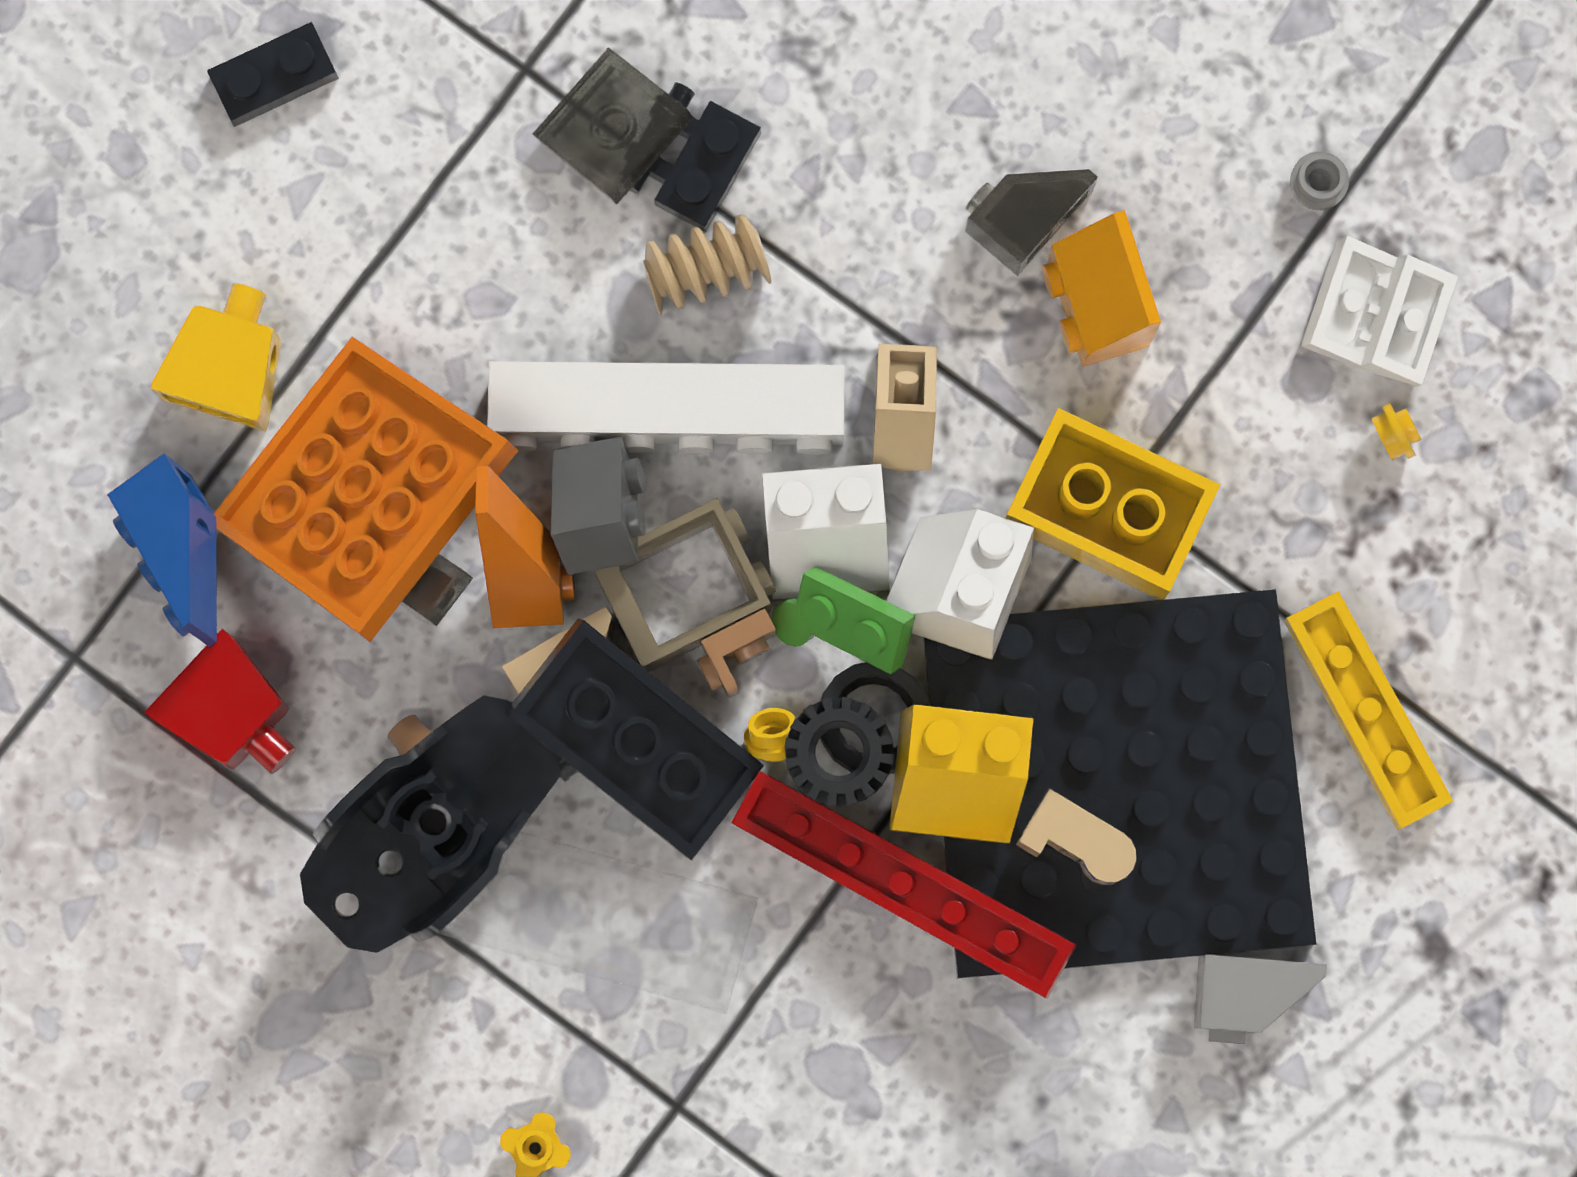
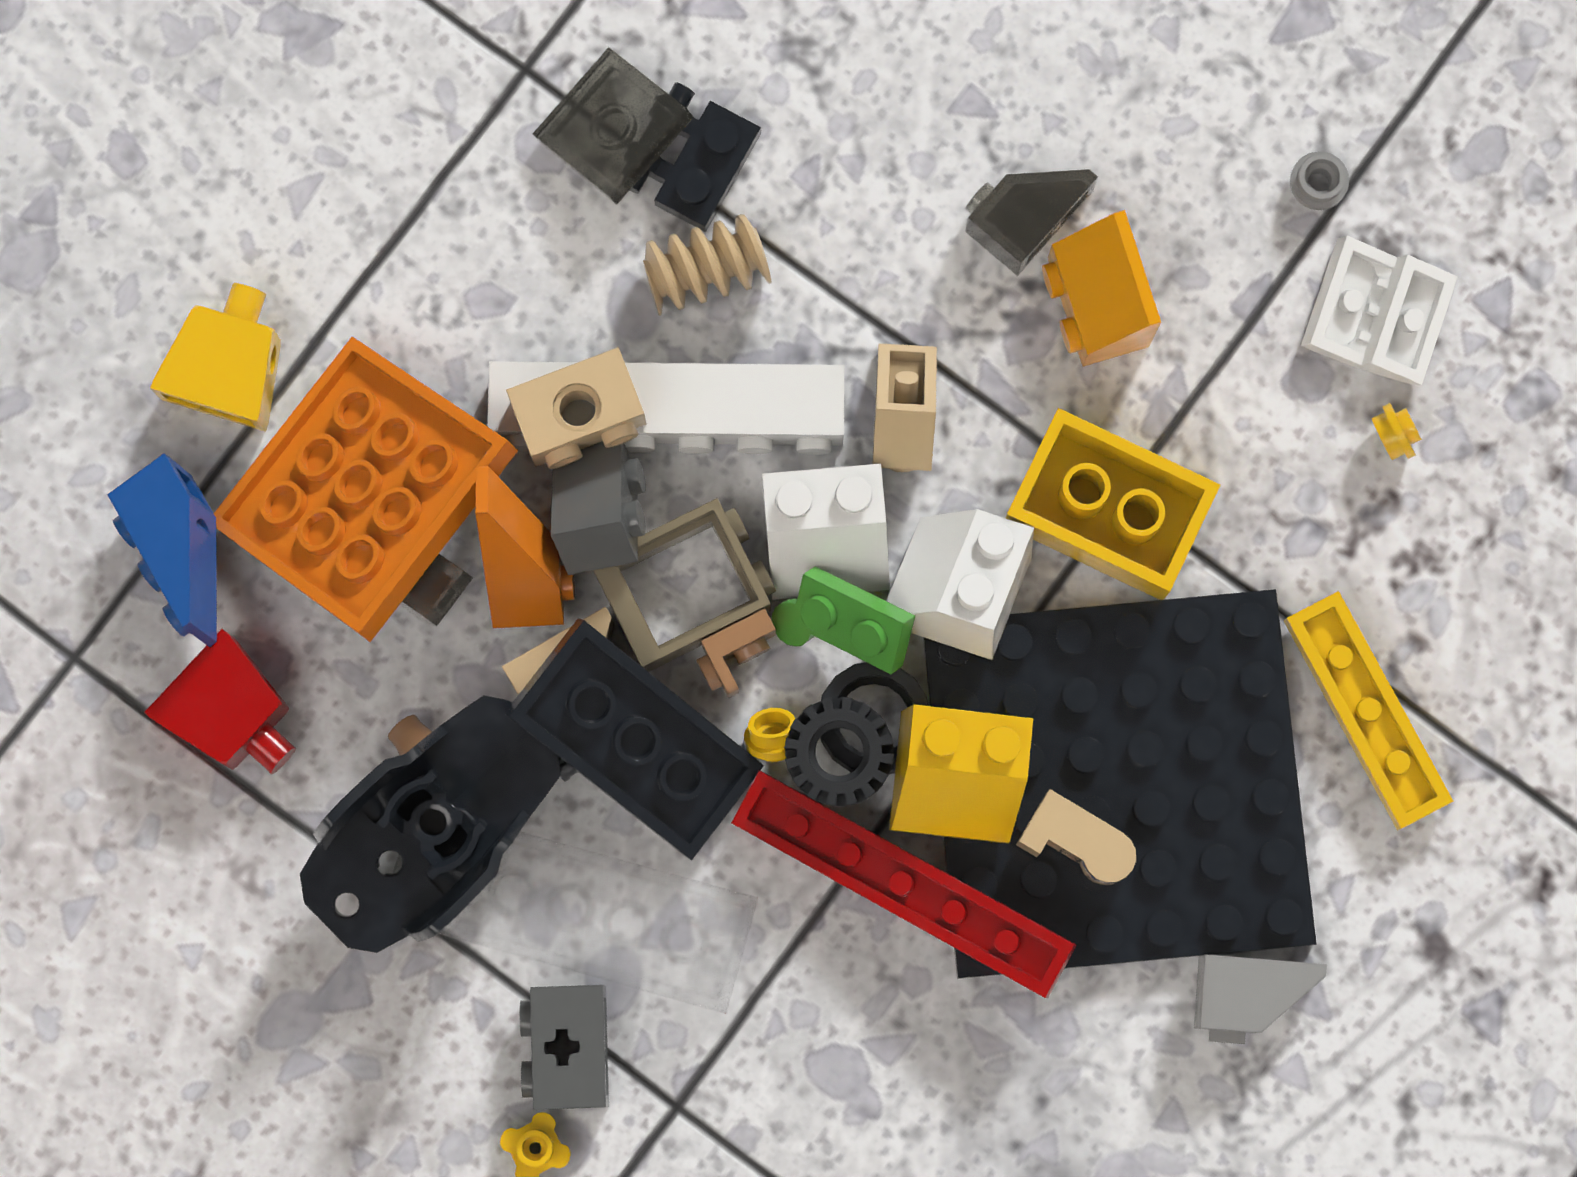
(272, 74): black plate -> none
(584, 1015): none -> dark grey brick
(598, 380): none -> tan brick

